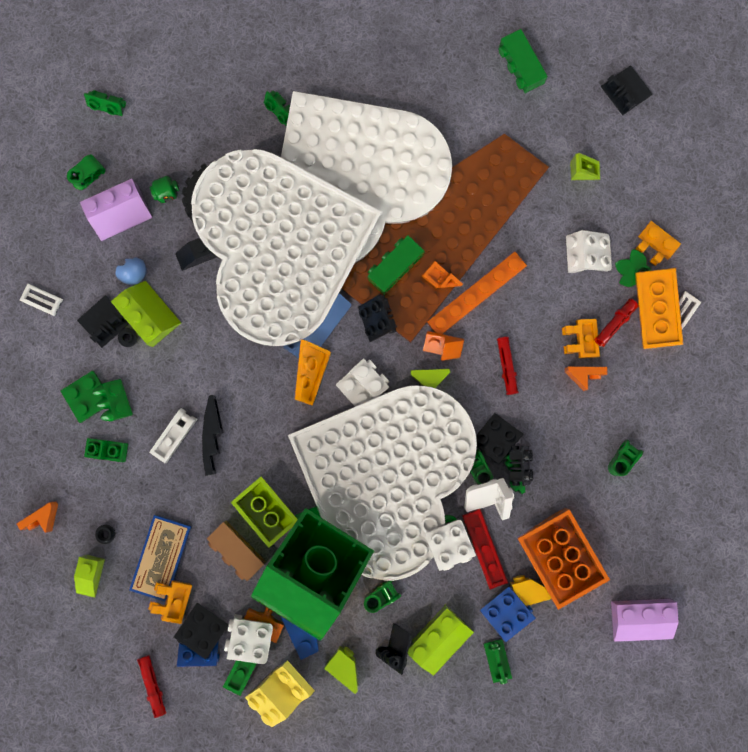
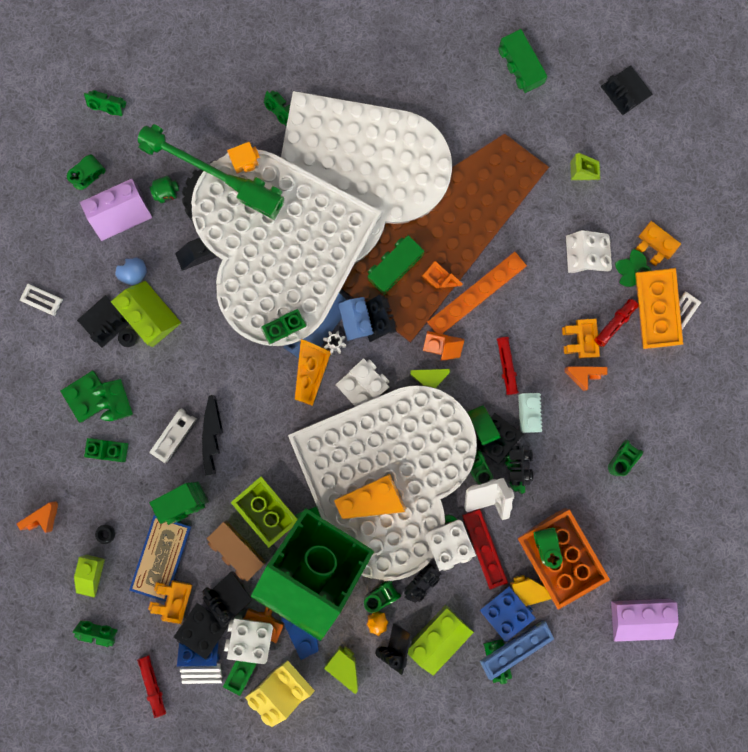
(87, 631): none -> green hinge
(179, 503): none -> green piece
(201, 674): none -> white tile
(226, 599): none -> black hinge
(244, 157): none -> light orange brick
(250, 192): none -> green bar
(283, 326): none -> green slope
(336, 337): none -> white gear
(355, 318): none -> medium blue brick
(371, 499): none -> light orange wedge
(377, 623): none -> light orange piece
(417, 591): none -> black hinge
(483, 425): none -> green slope
(516, 650): none -> medium blue tile
(530, 412): none -> light aqua brick
(547, 544): none -> green piece

